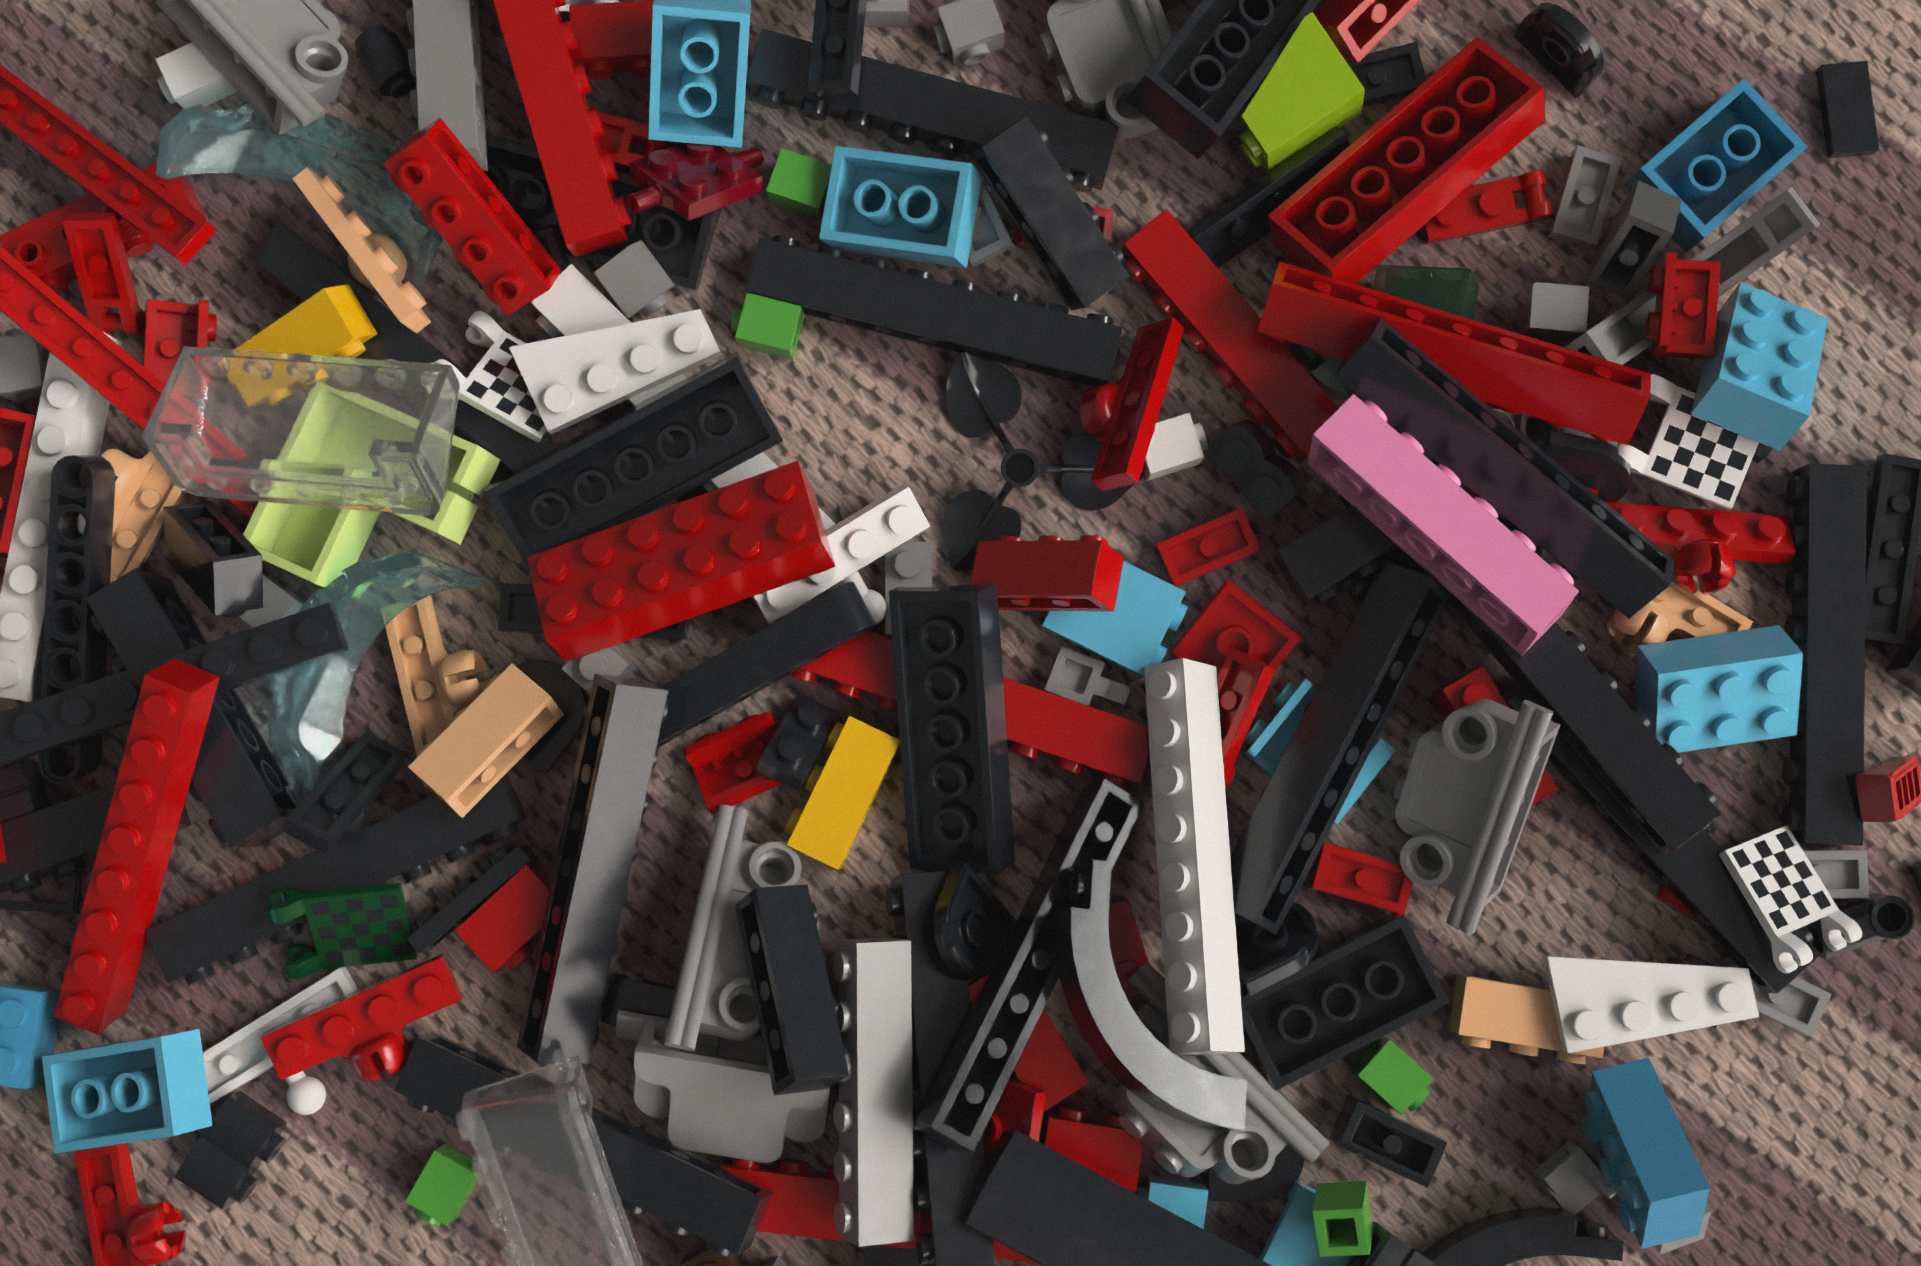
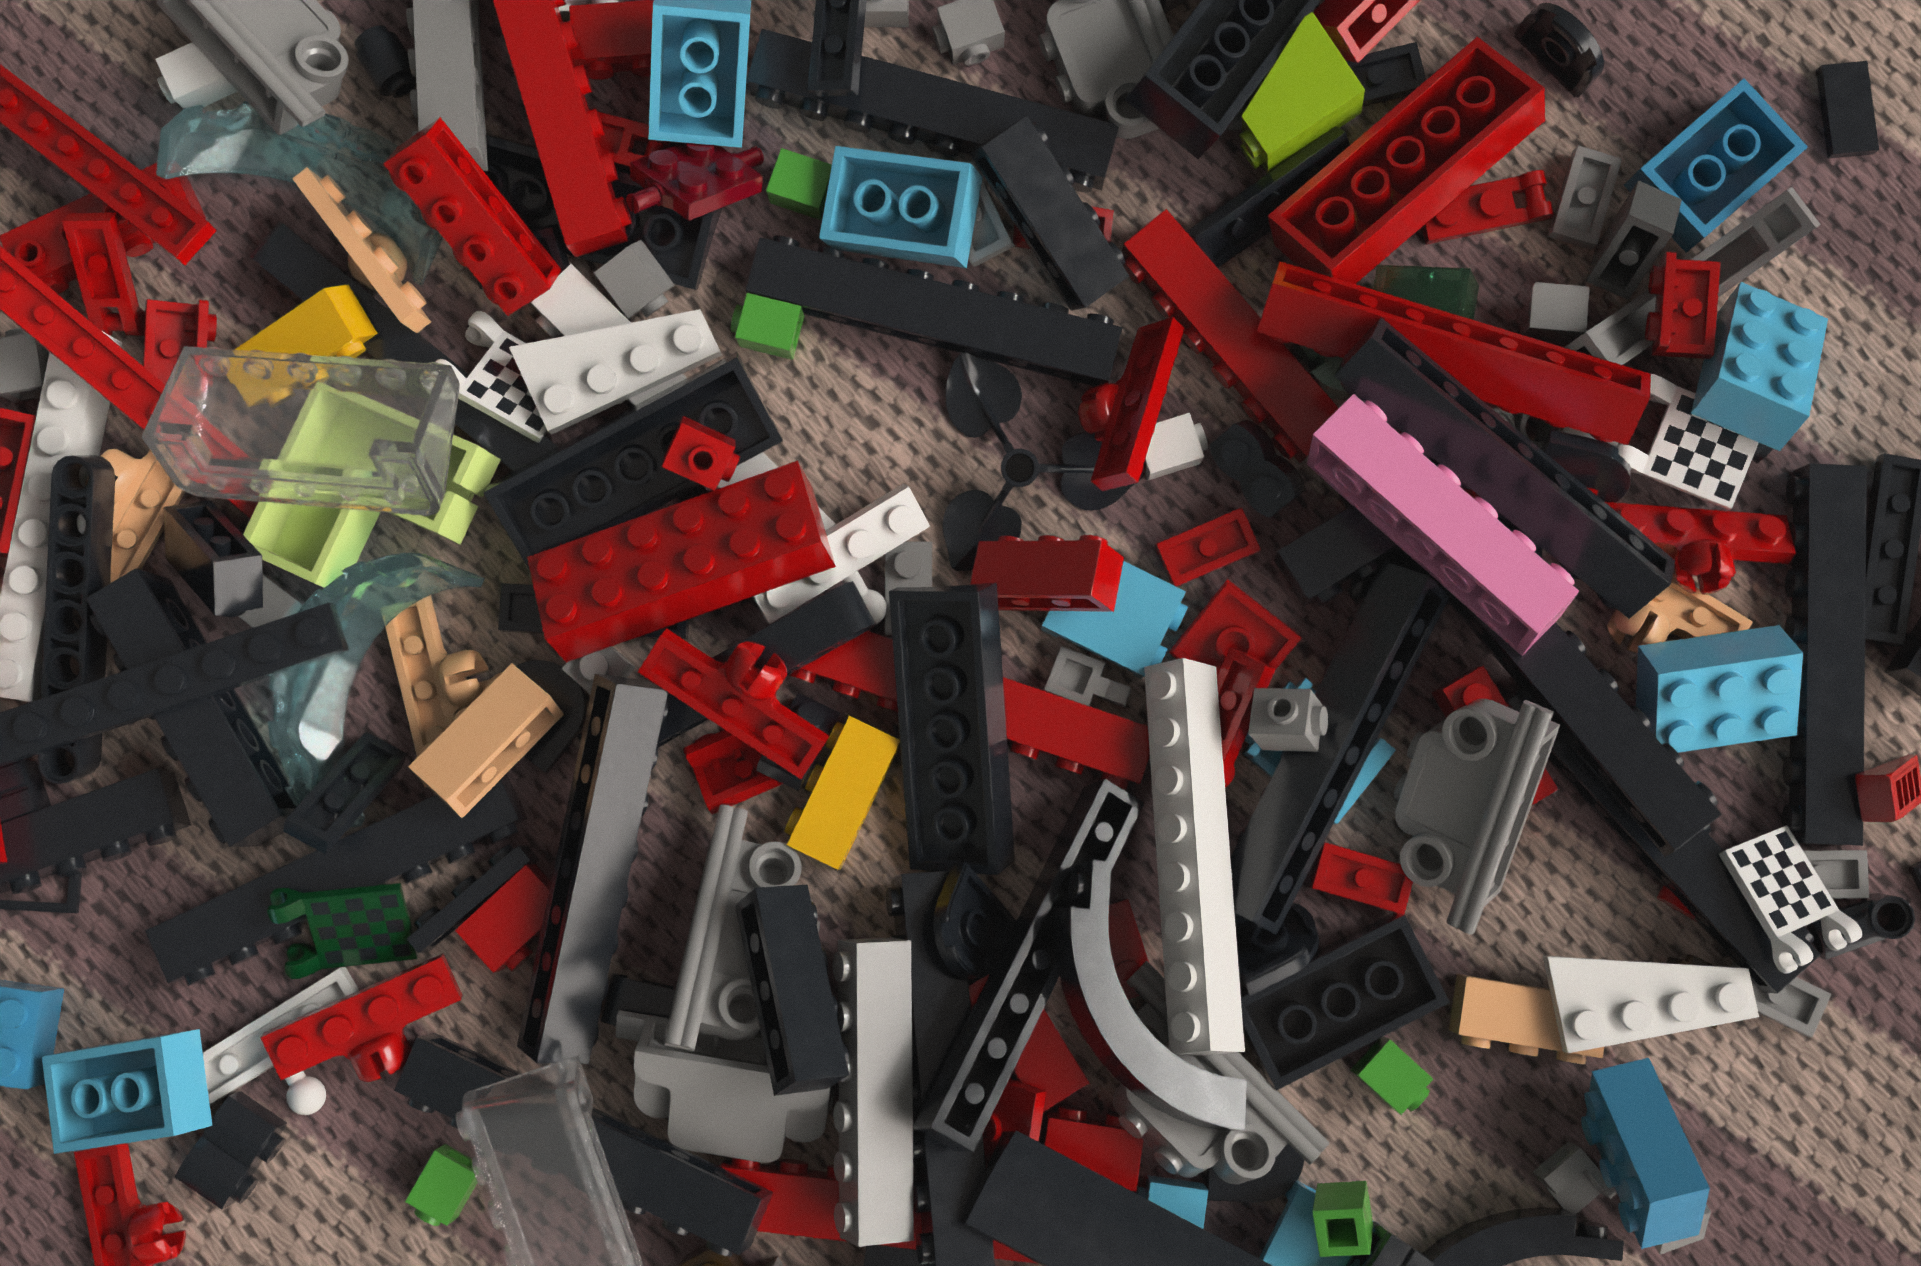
(136, 844): red brick -> none
(701, 454): none -> red brick
(737, 698): none -> red plate
(1287, 719): none -> light grey brick
(1388, 1141): black brick -> none

